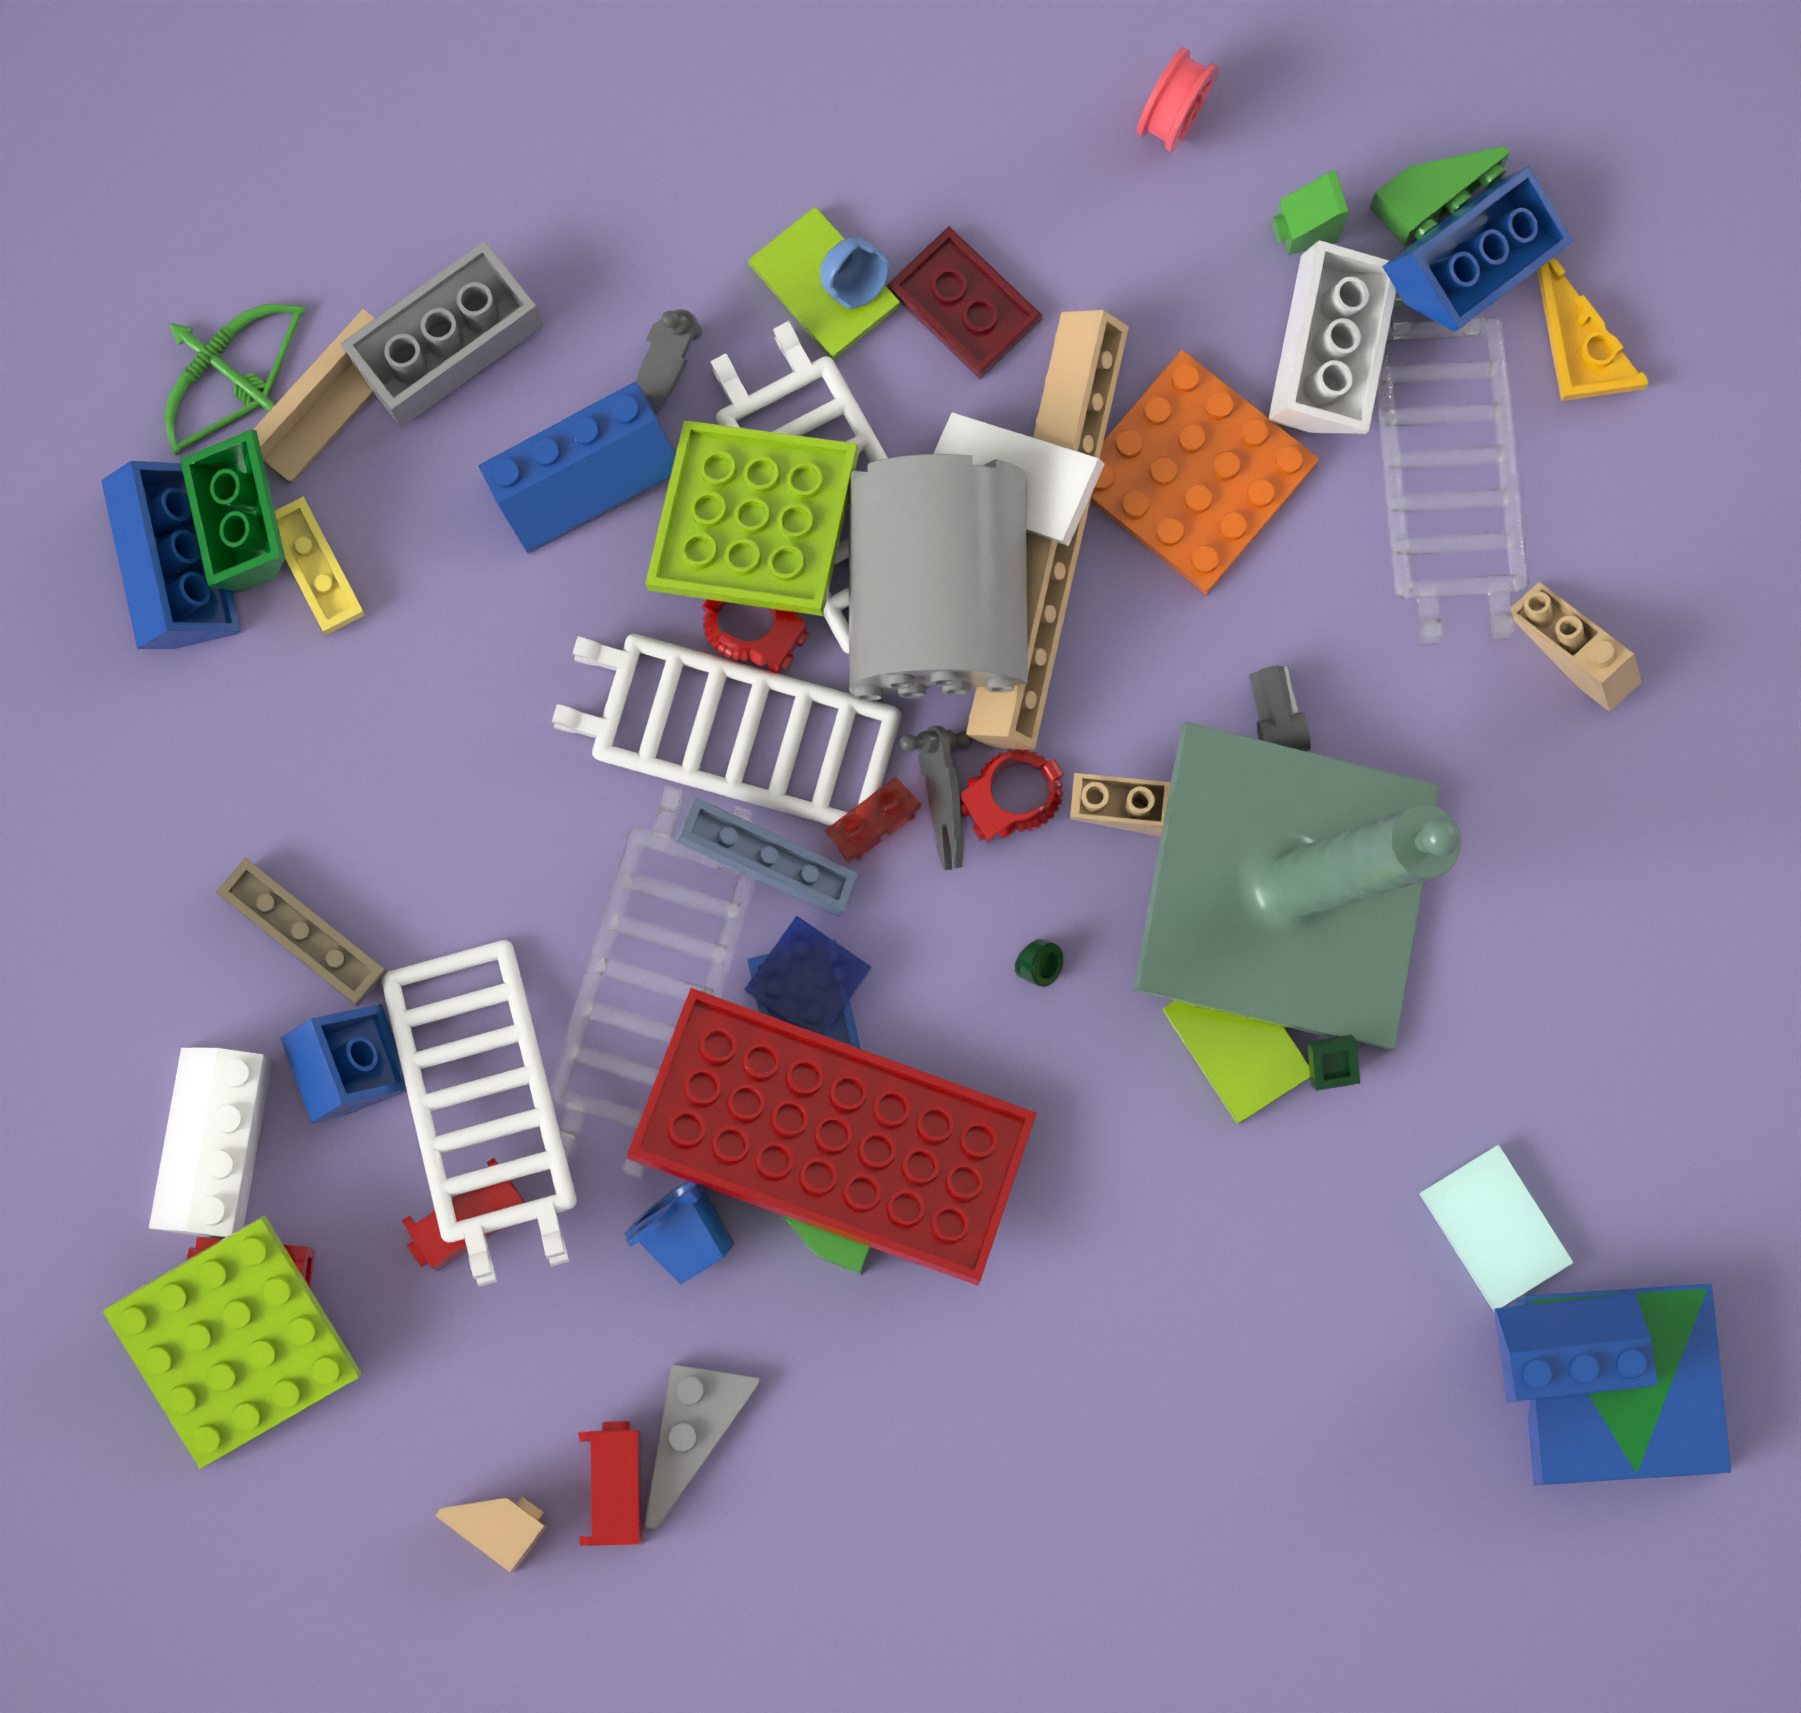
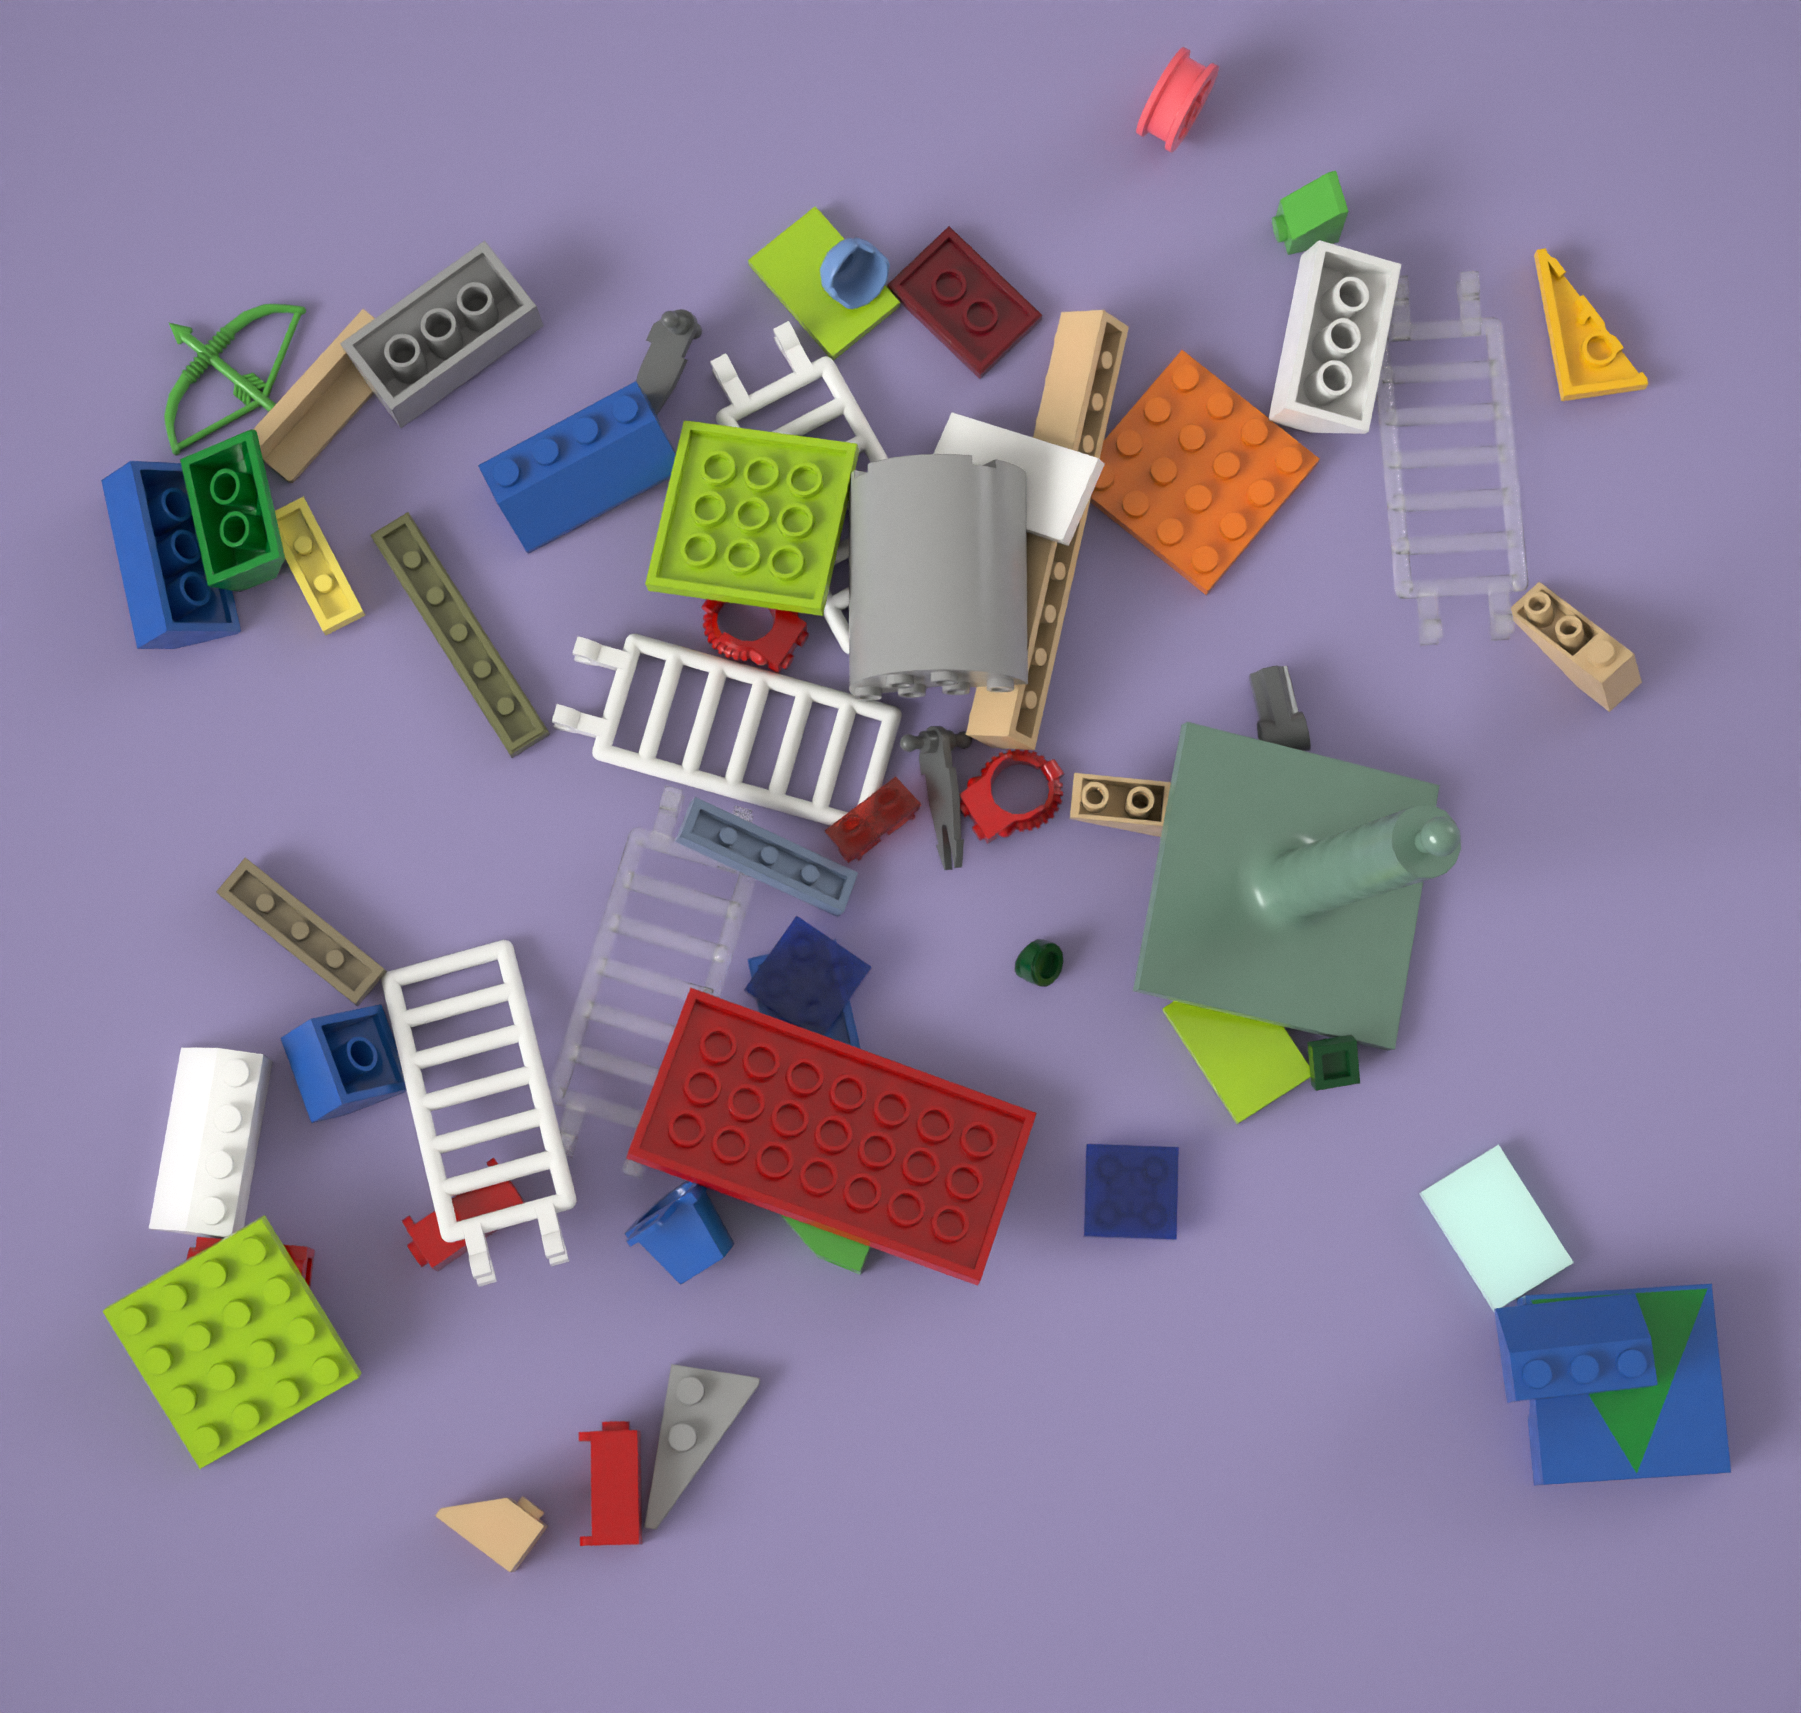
(460, 635): none -> olive tile
(1131, 1192): none -> clear blue tile
(1429, 190): bright green slope -> none
(1480, 251): blue slope -> none

